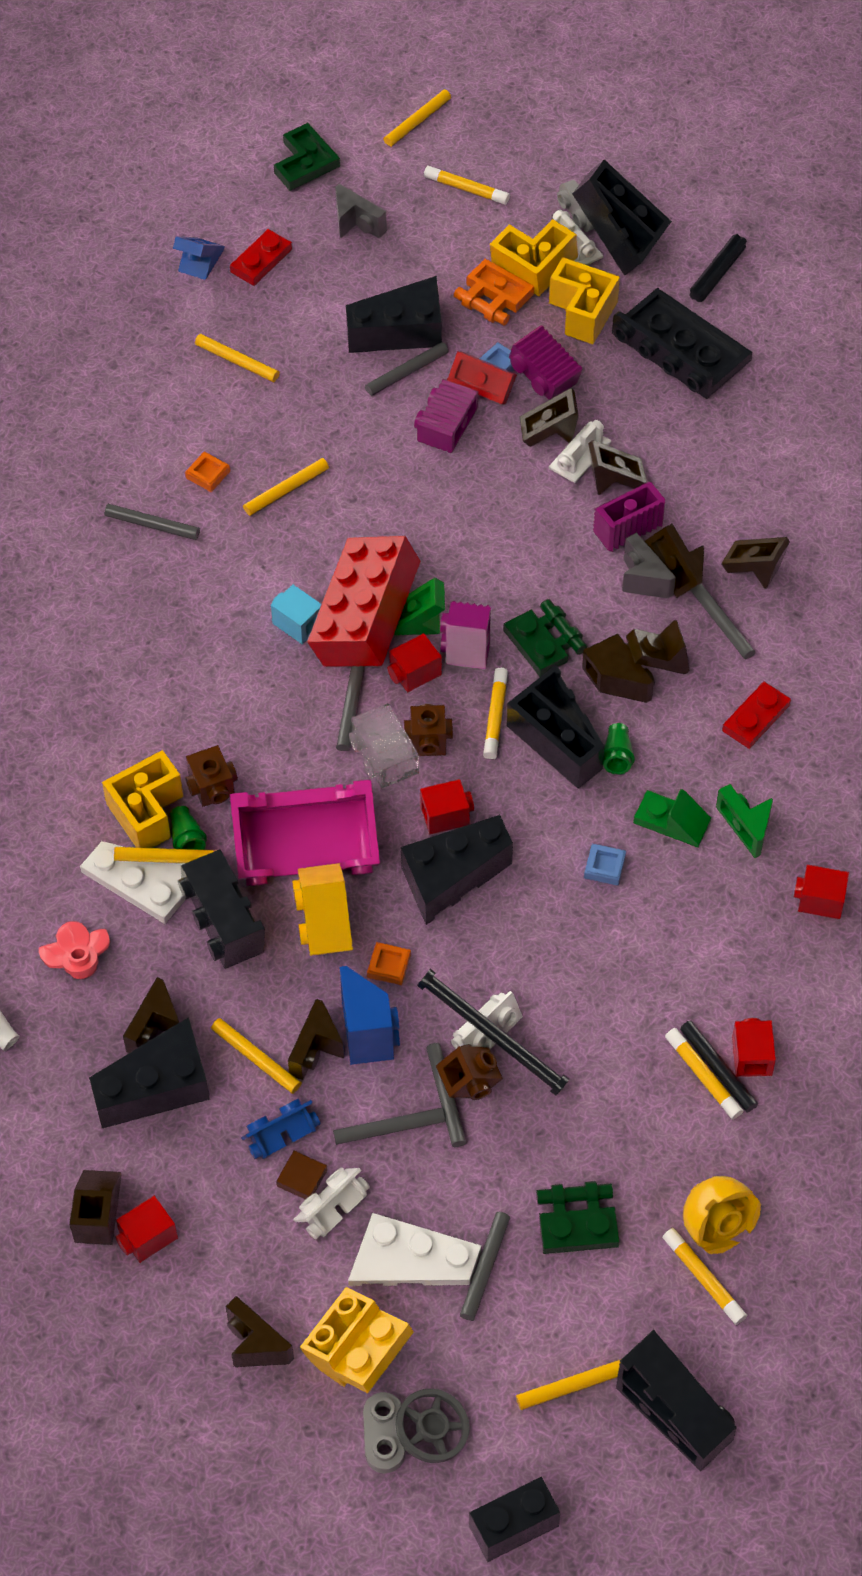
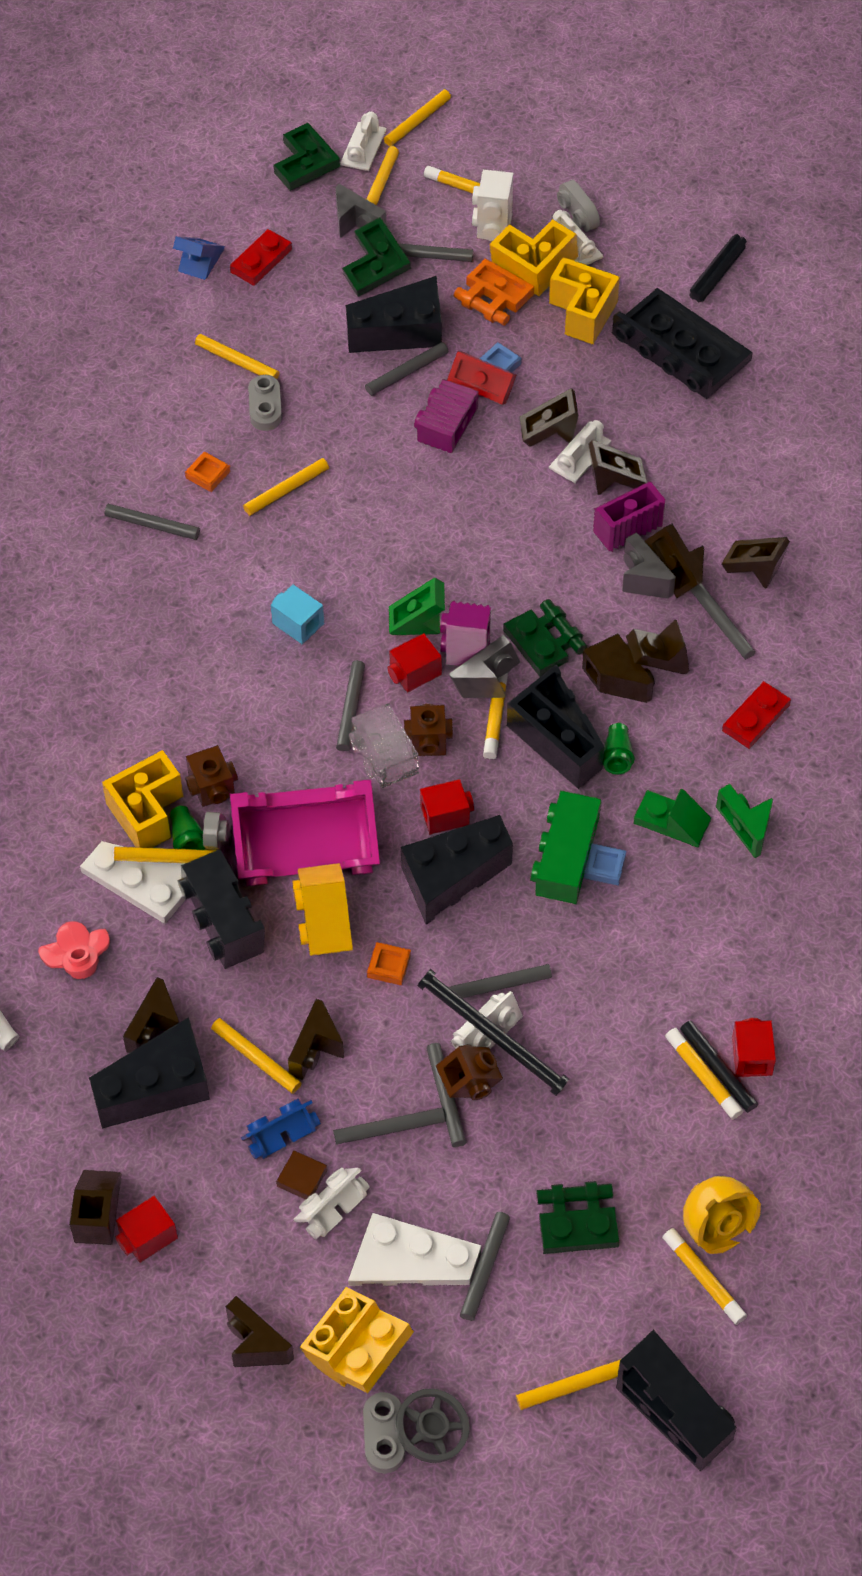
(216, 831): none -> light grey plate
(265, 400): none -> light grey plate
(364, 143): none -> white hinge
(364, 601): red brick -> none
(368, 1019): blue slope -> none
(382, 260): none -> dark green plate
(383, 175): none -> yellow bar
(437, 252): none -> dark grey bar
(480, 673): none -> flat silver slope
(493, 203): none -> white brick
(502, 981): none -> dark grey bar
(514, 1519): black brick -> none
(544, 363): magenta brick -> none
(566, 847): none -> green brick
(620, 215): black wedge -> none
(821, 891): red brick -> none

